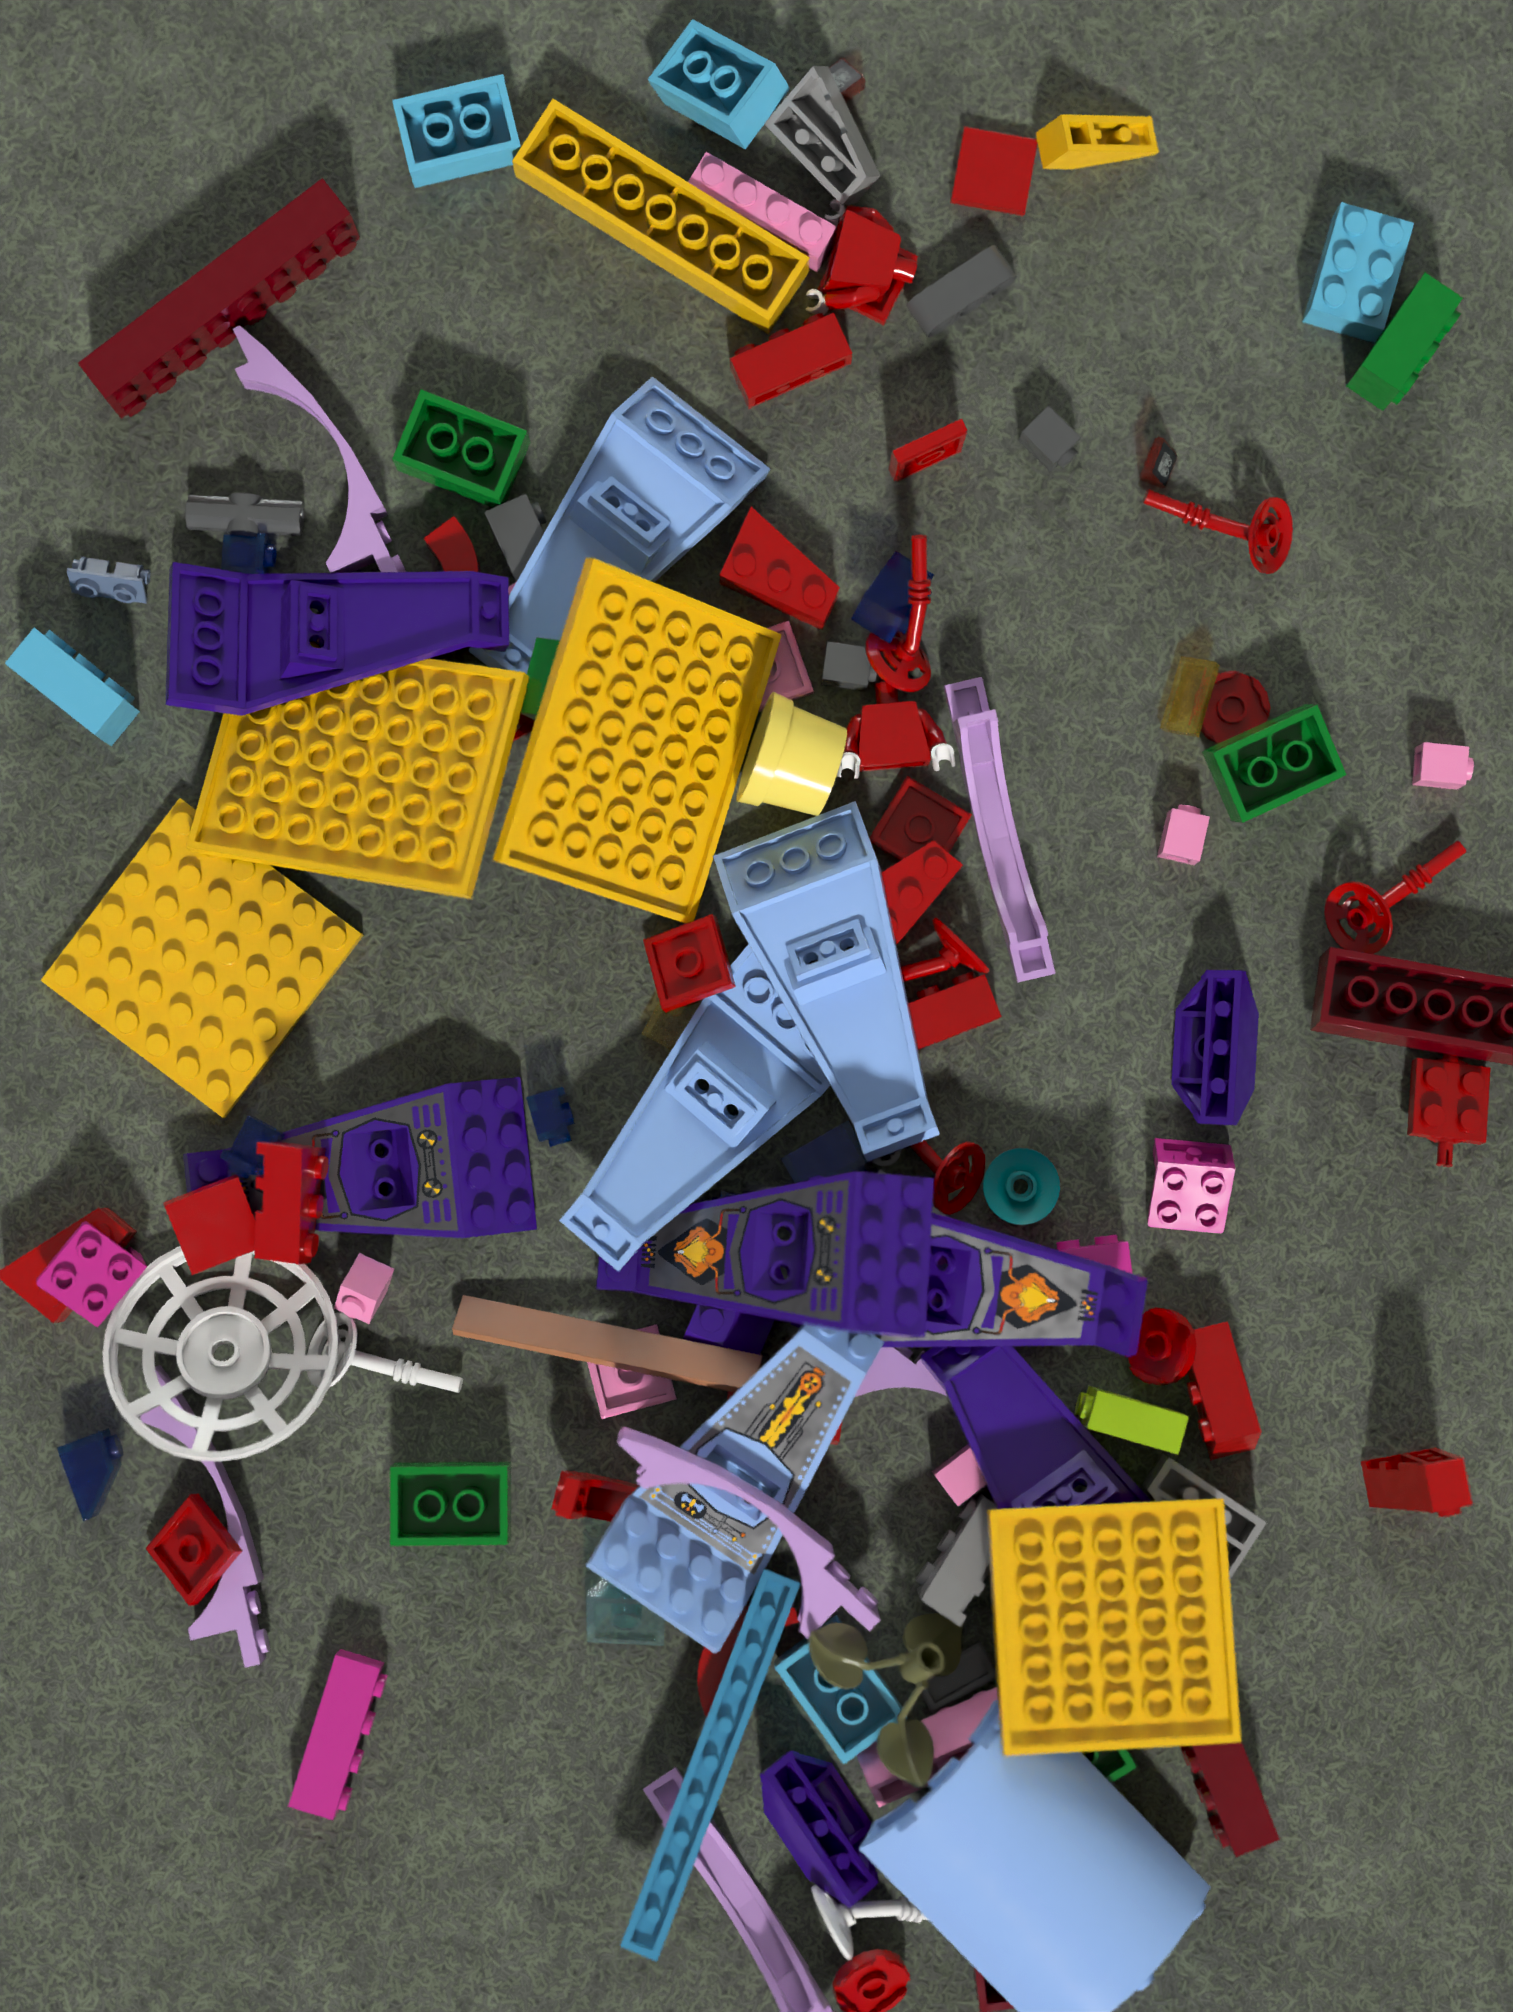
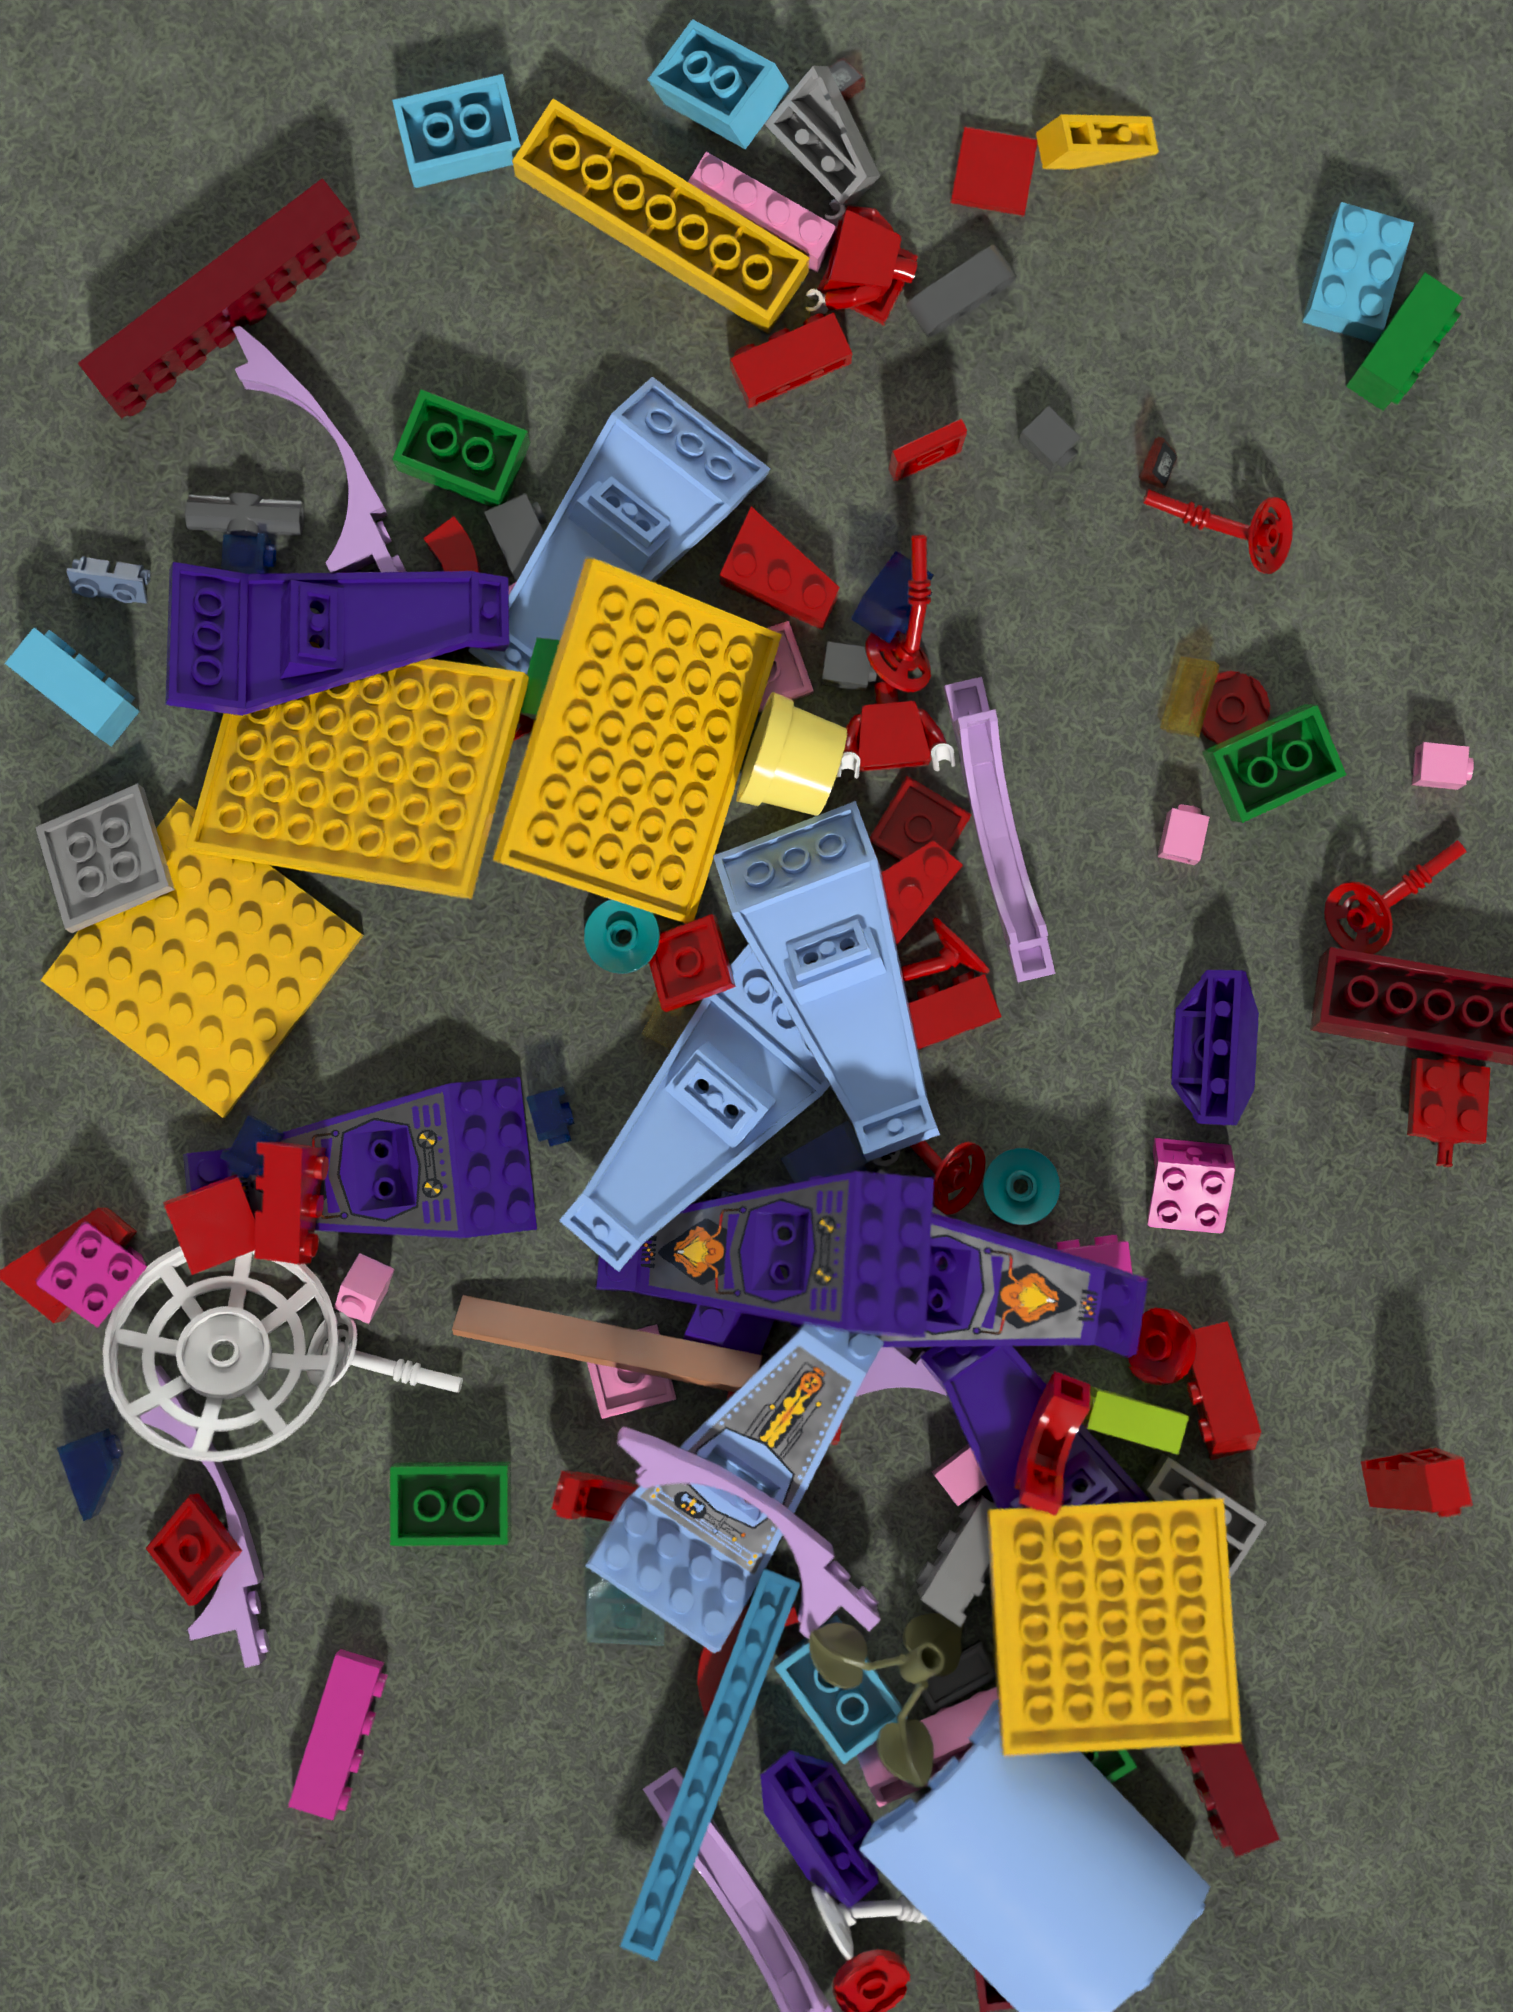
(104, 858): none -> light grey plate
(603, 931): none -> teal dish
(1049, 1441): none -> red arch

